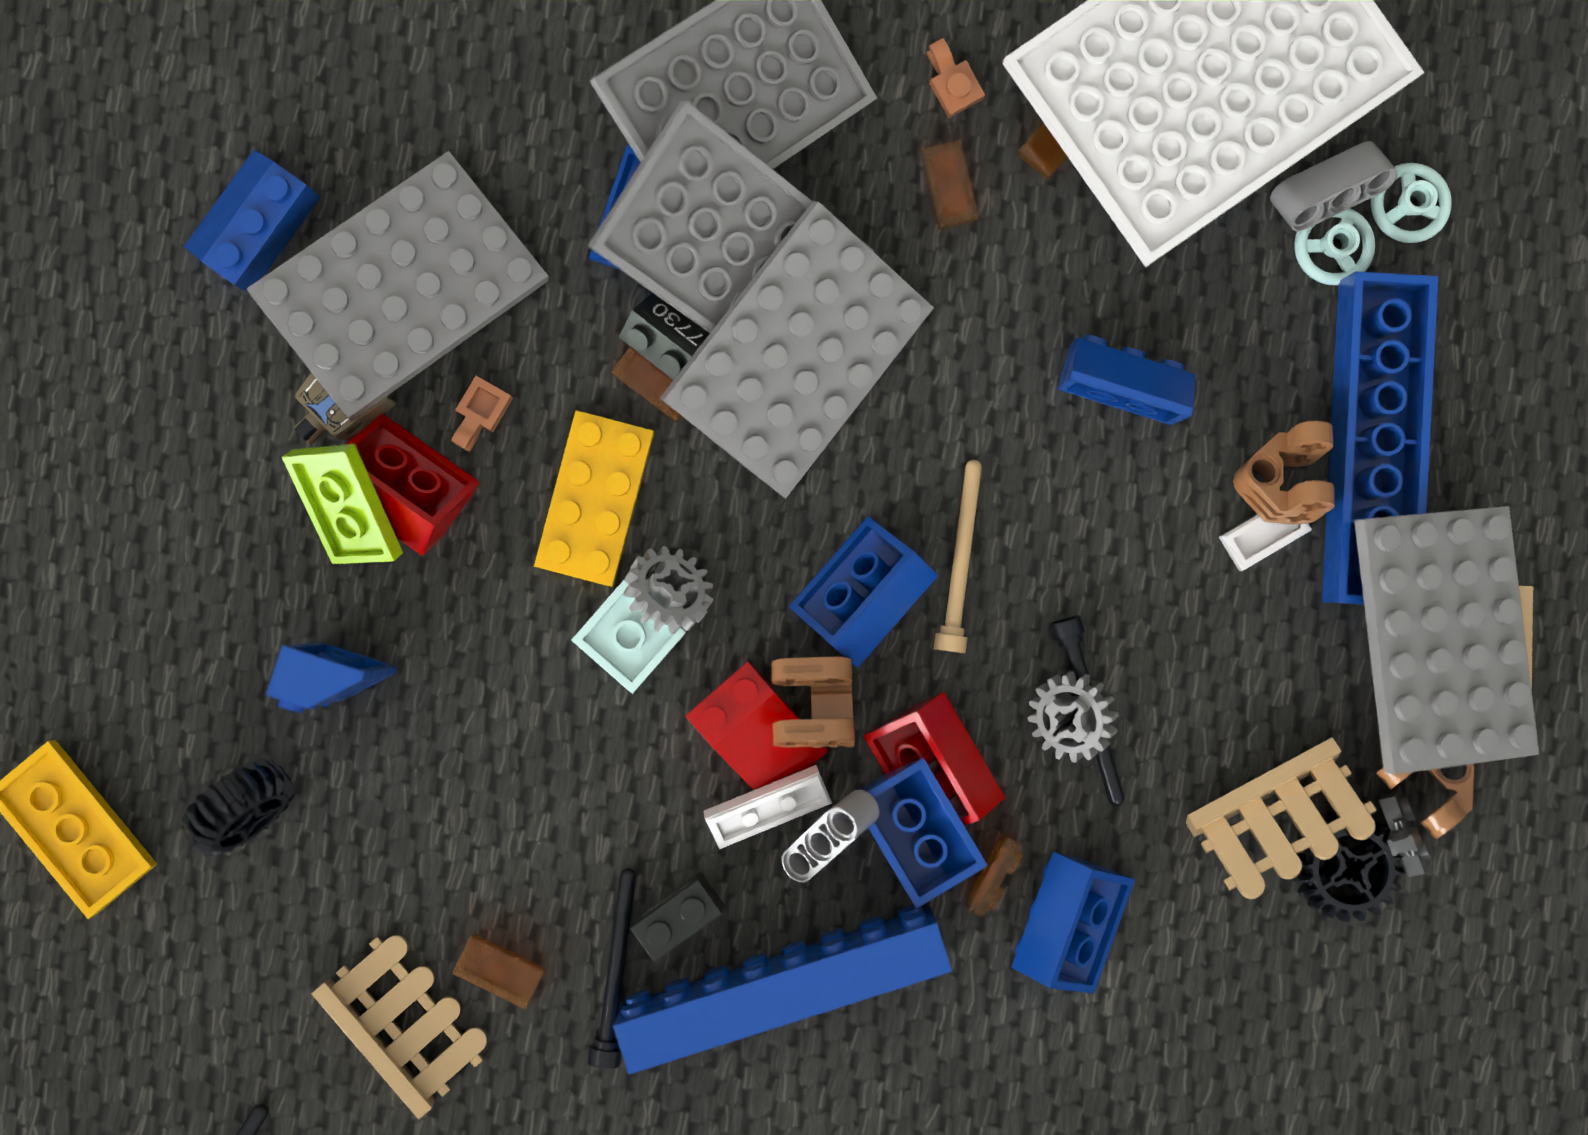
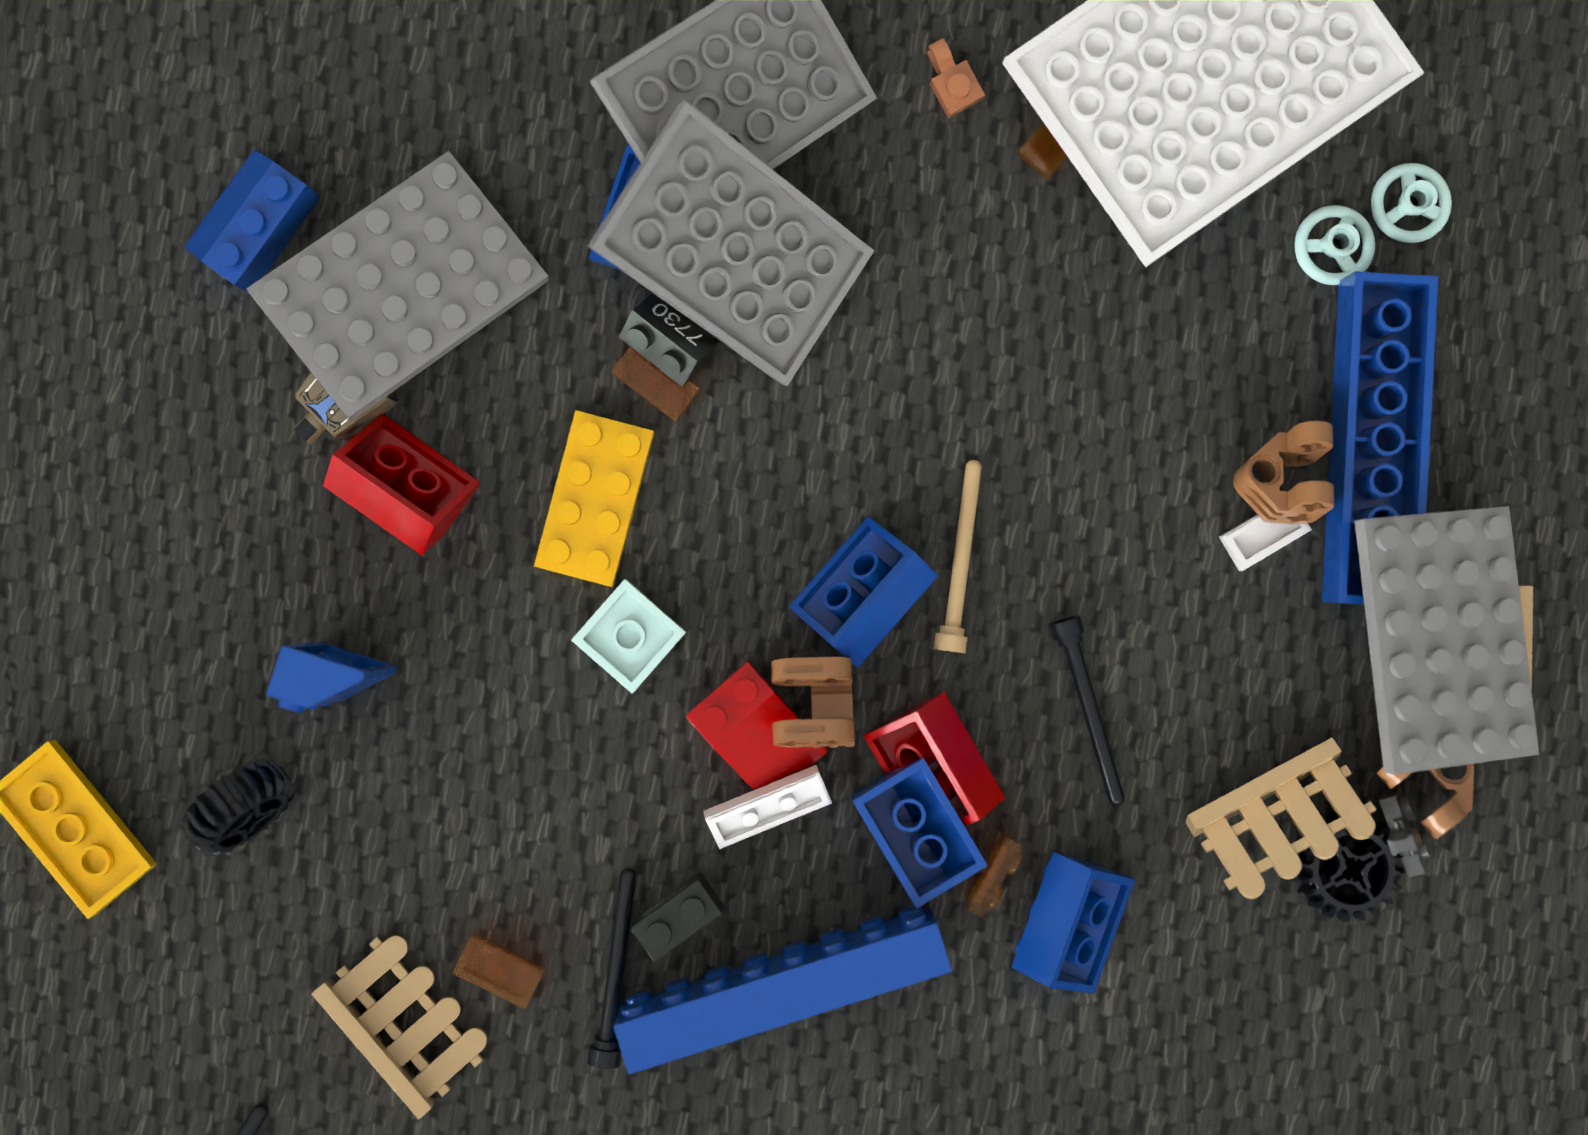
(343, 504): lime plate -> none
(482, 407): nougat plate -> none
(668, 589): light grey gear -> none
(797, 350): light grey plate -> none
(830, 835): light grey beam -> none
(949, 184): clear orange plate -> none
(1090, 724): light grey gear -> none
(1128, 380): blue slope -> none
(1333, 186): light grey beam -> none

